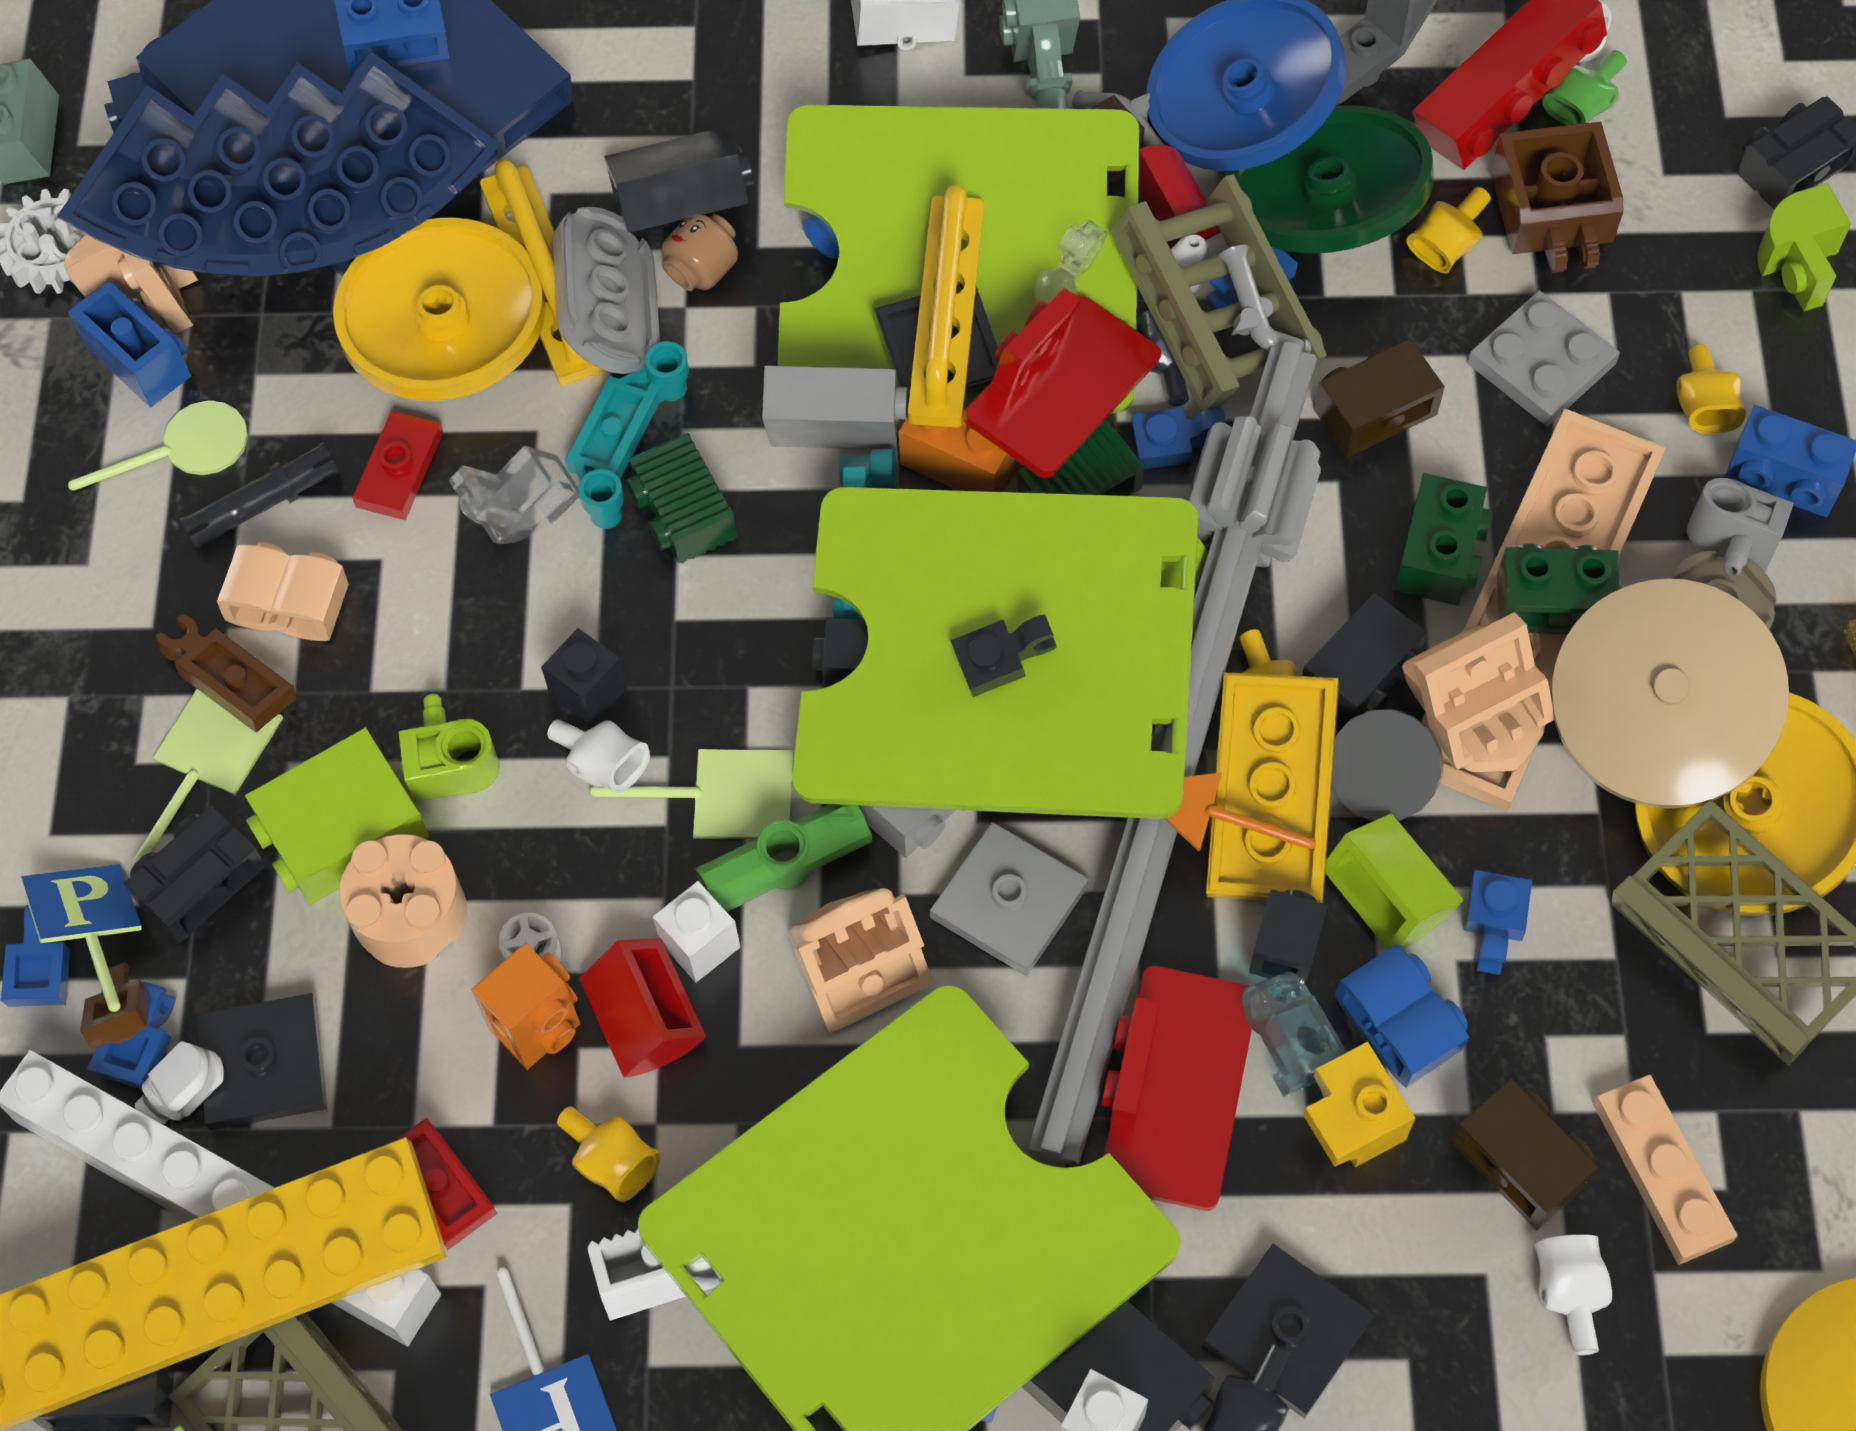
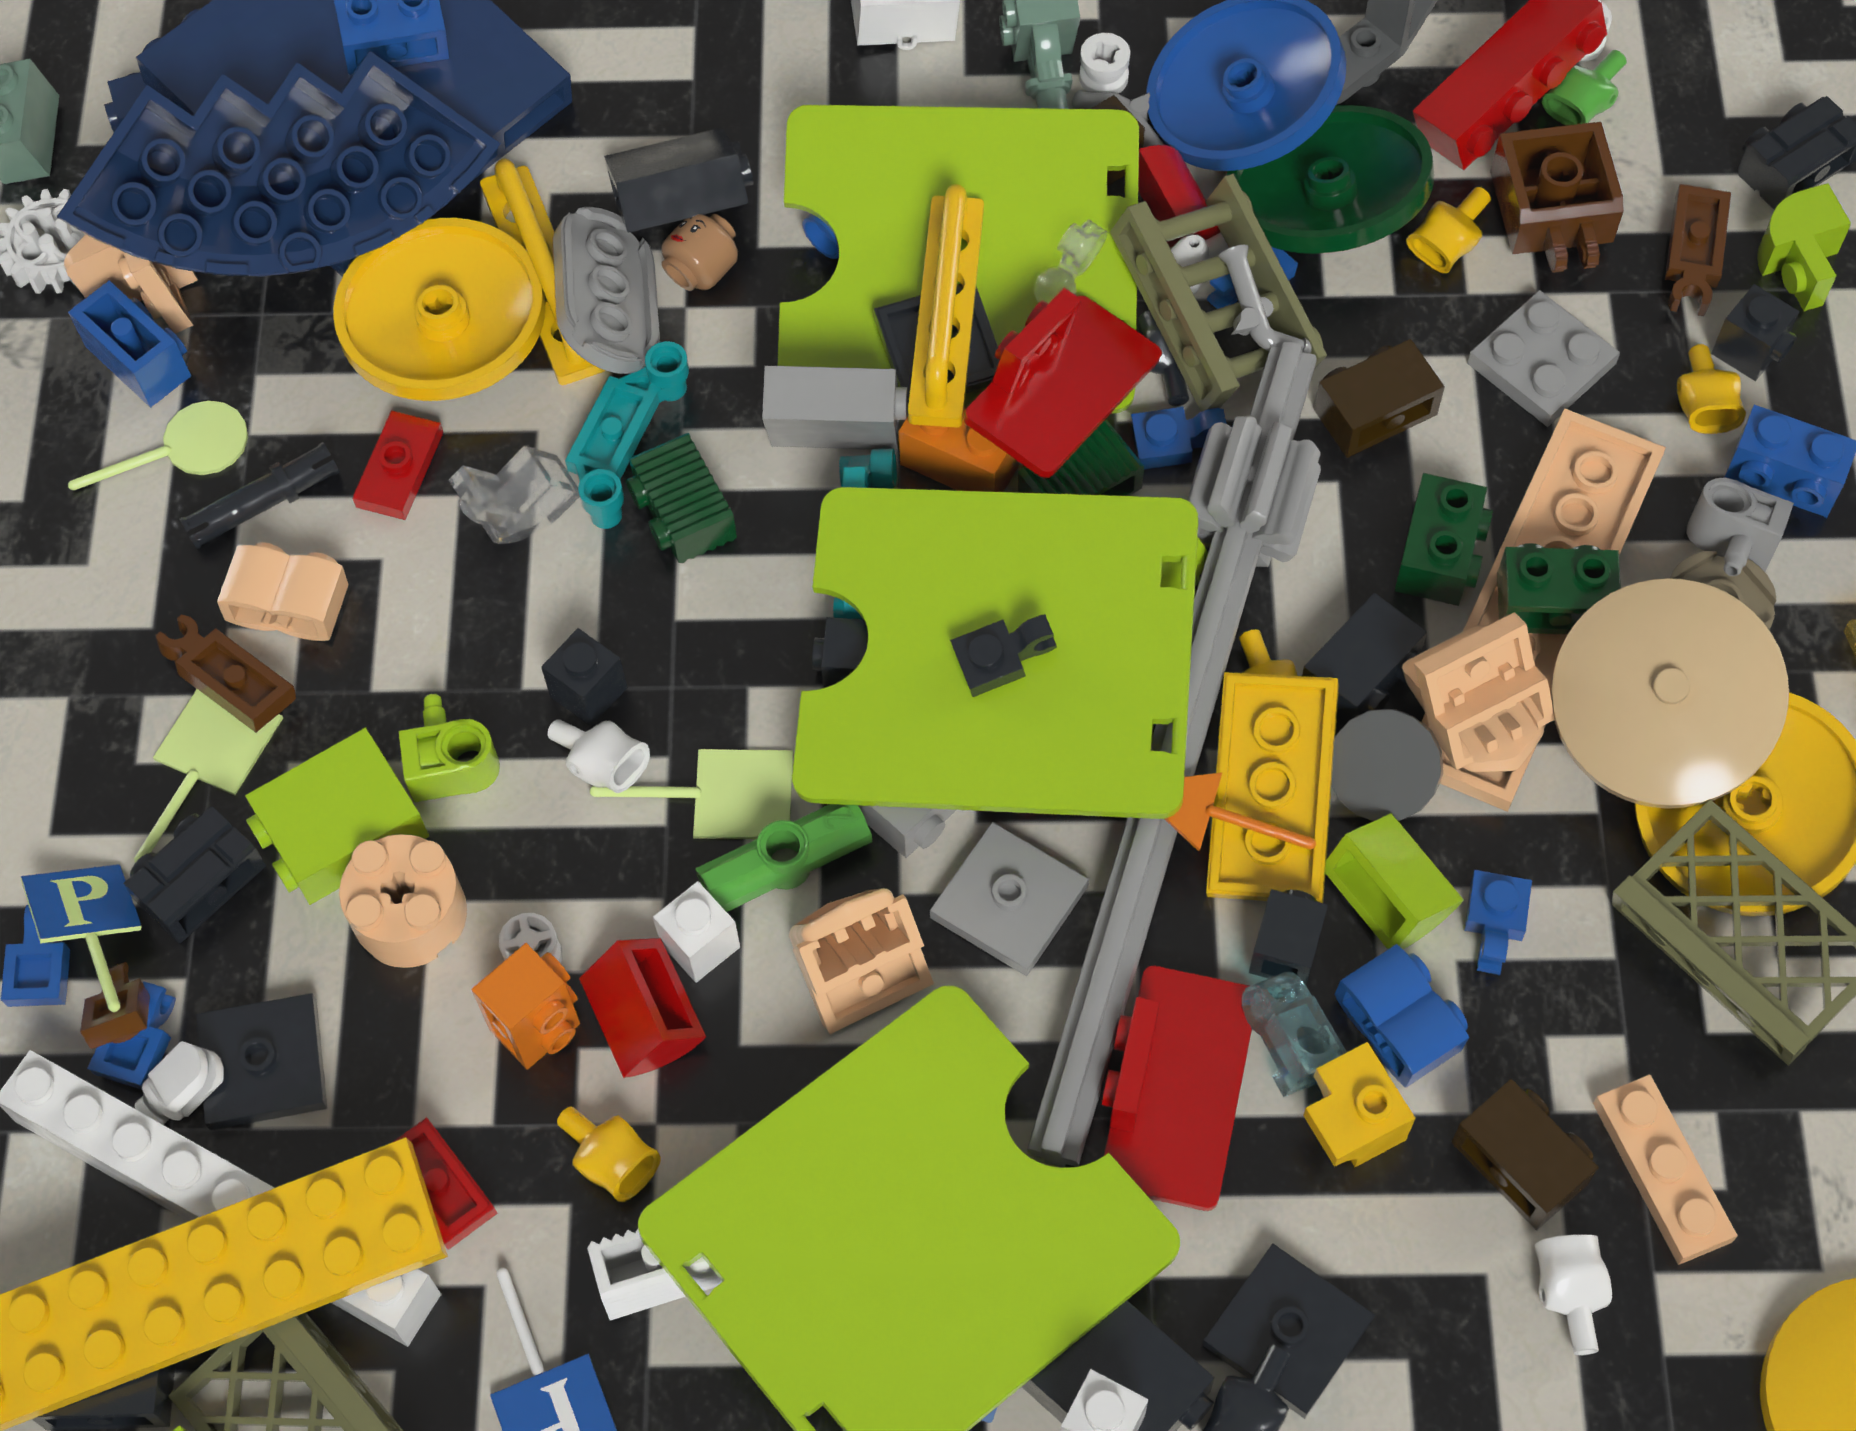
(1095, 71): none -> white wheel
(1697, 244): none -> reddish brown plate
(1756, 333): none -> black brick

